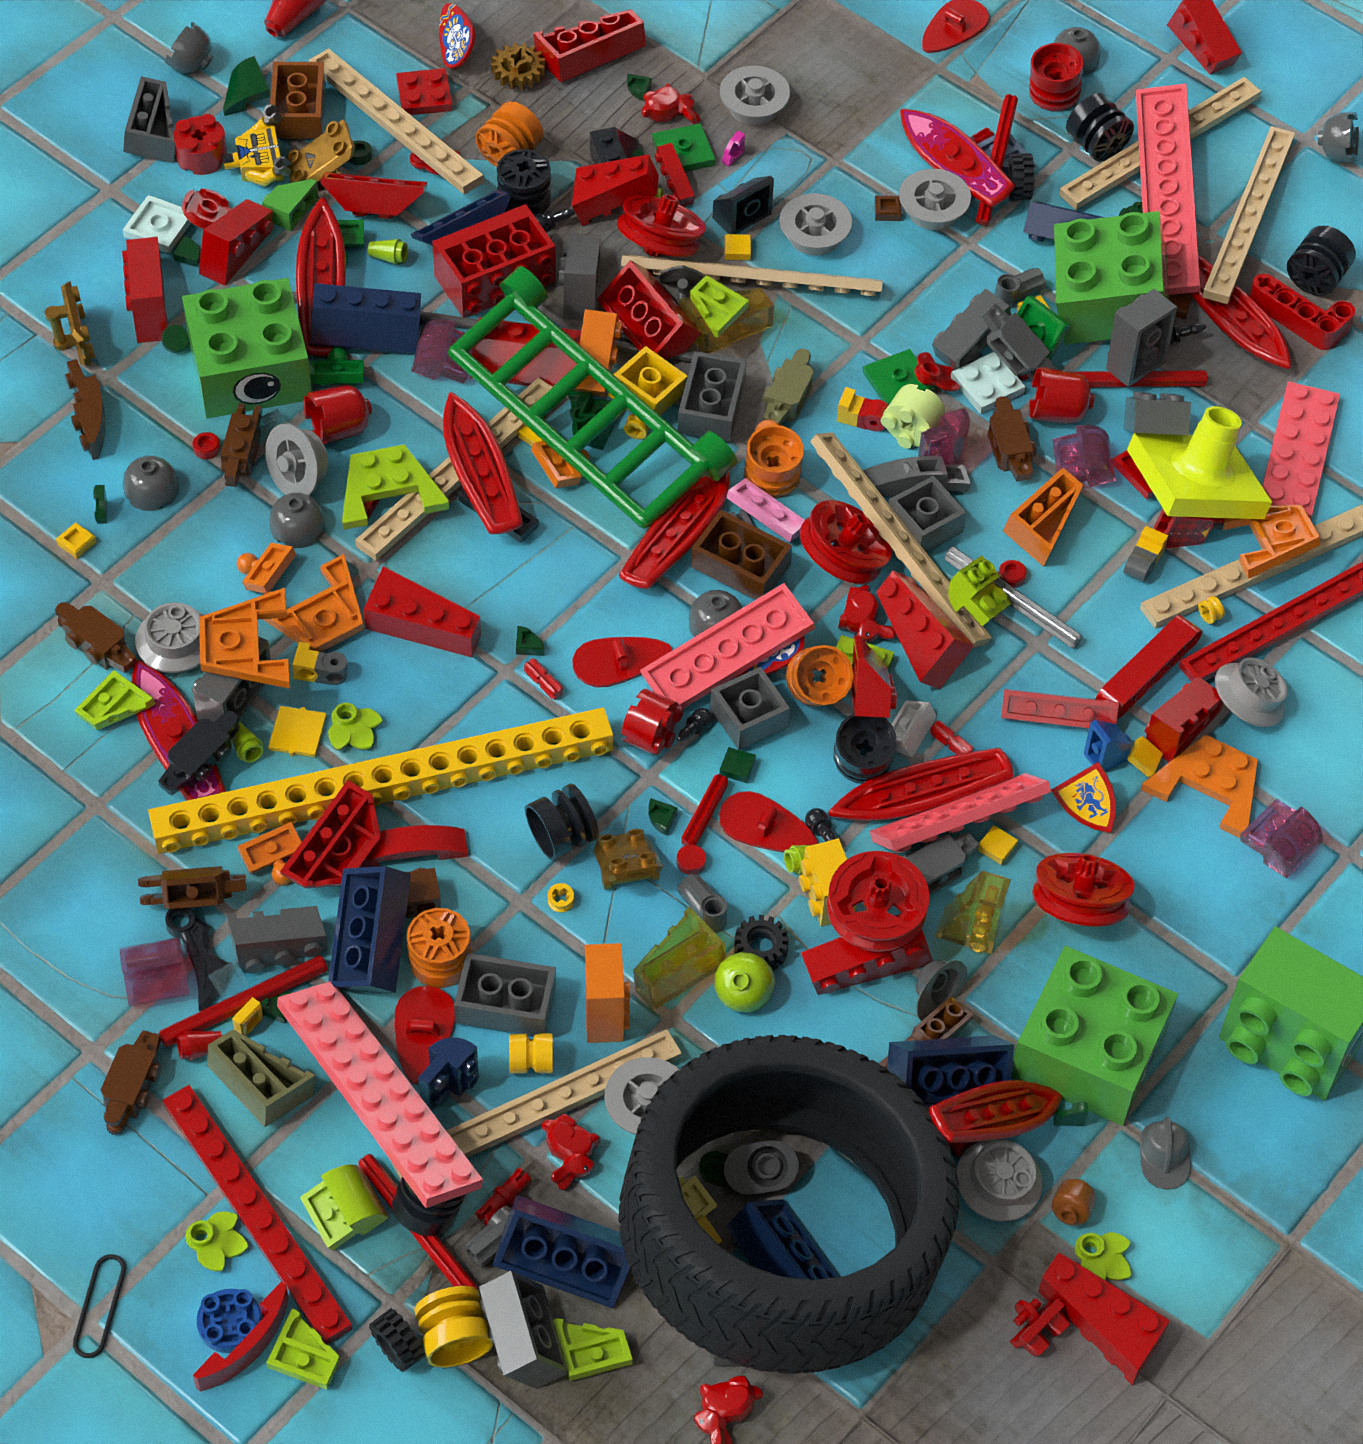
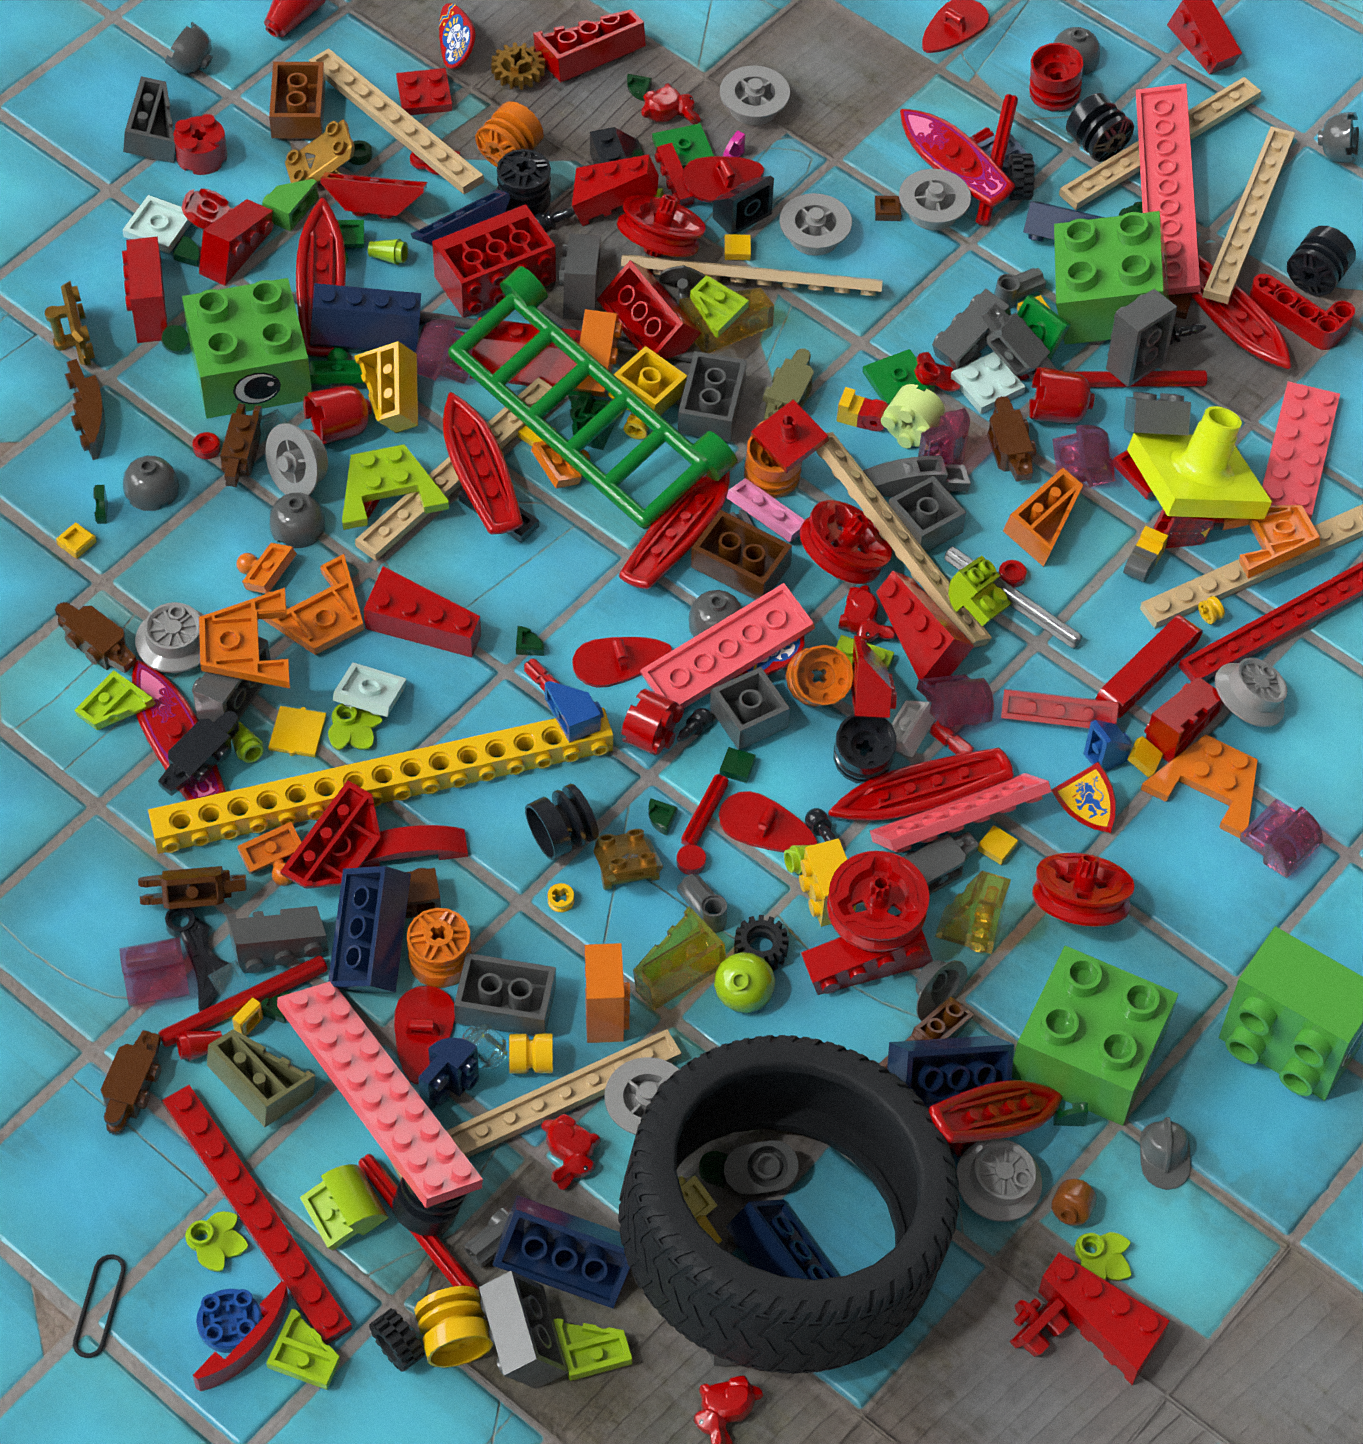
(245, 86): dark green slope -> none
(259, 152): torso -> none
(319, 666): leg -> none
(369, 689): none -> light aqua plate
(392, 384): none -> yellow wedge
(489, 1043): none -> clear light blue head
(503, 1195): red pin -> none
(573, 710): none -> blue slope
(717, 175): none -> red shield
(789, 436): none -> red tile
(958, 699): none -> clear pink brick

